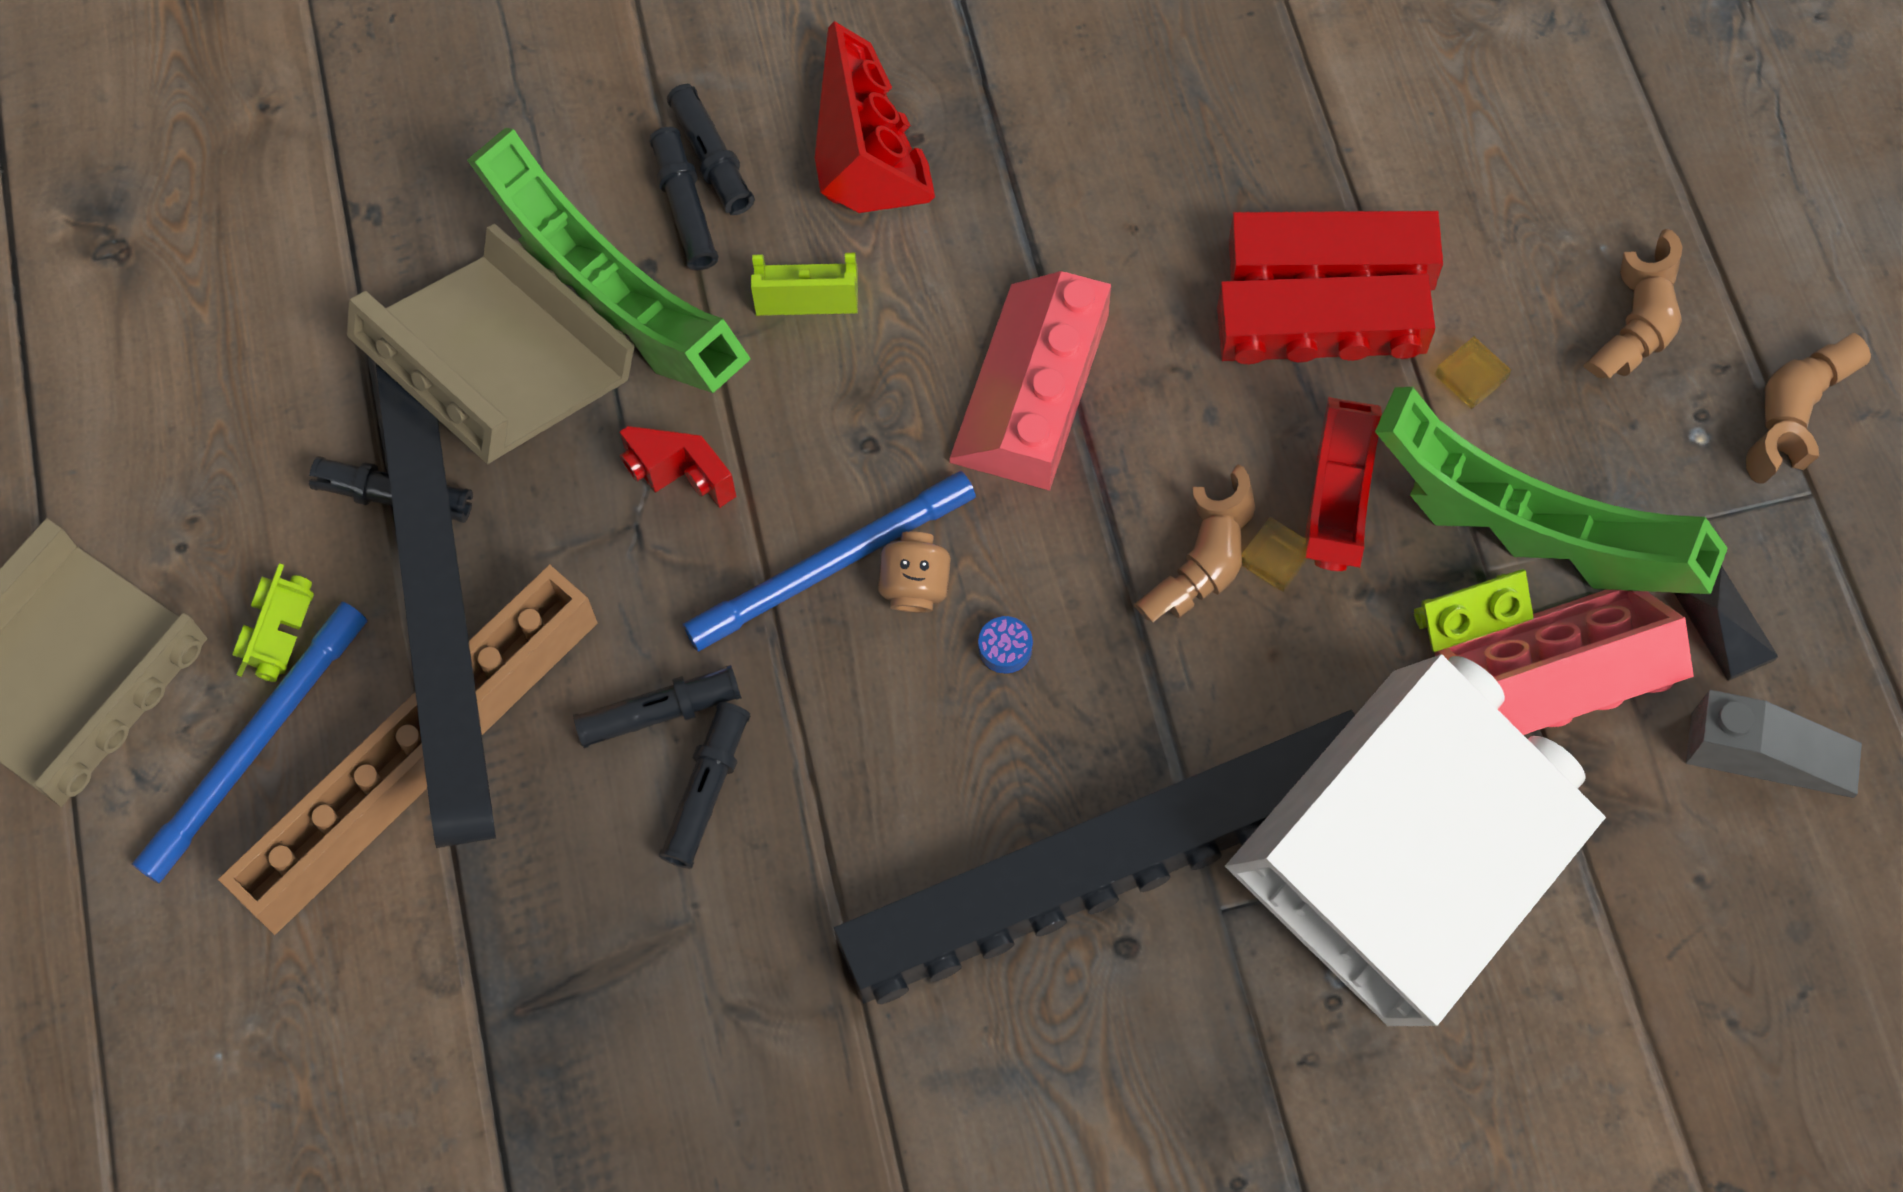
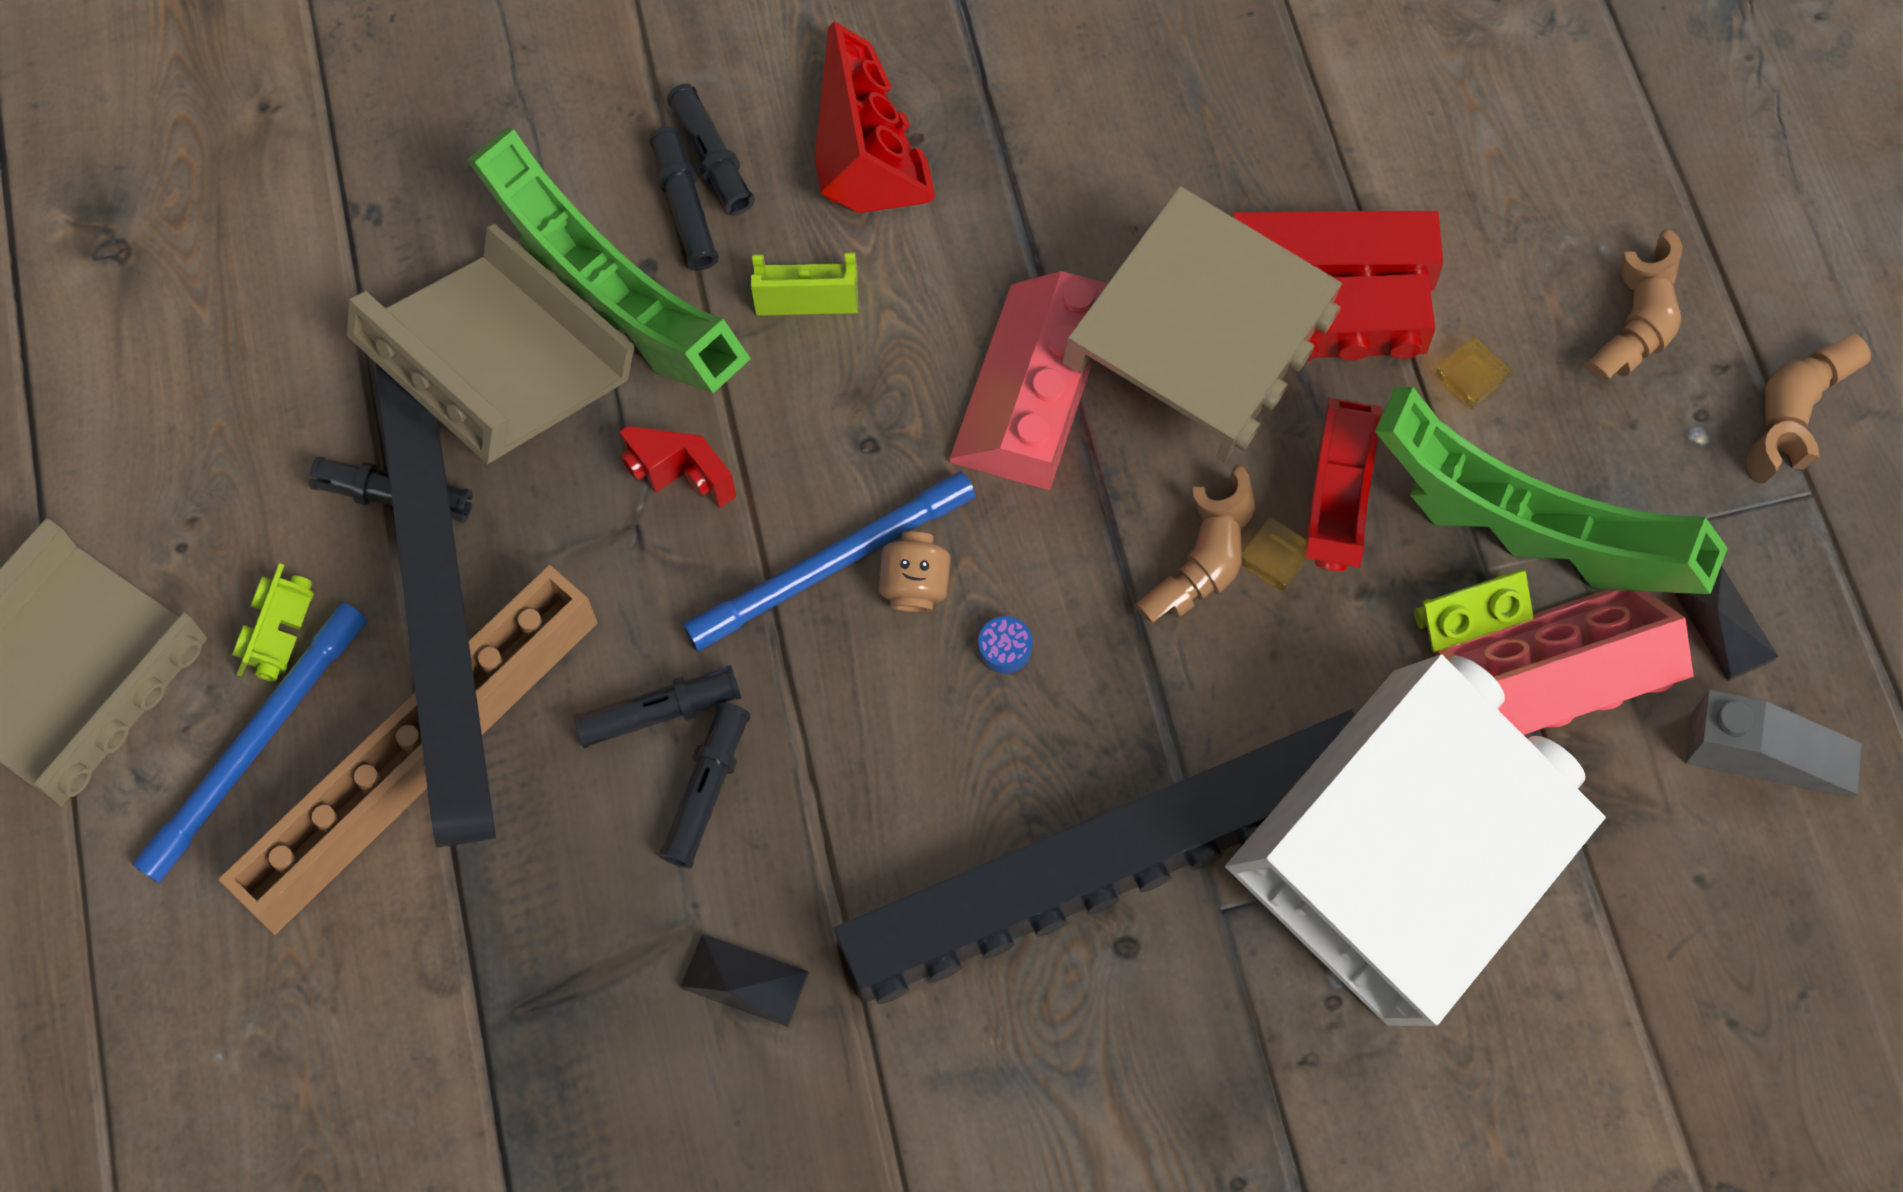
(744, 980): none -> black slope
(1207, 318): none -> dark tan panel

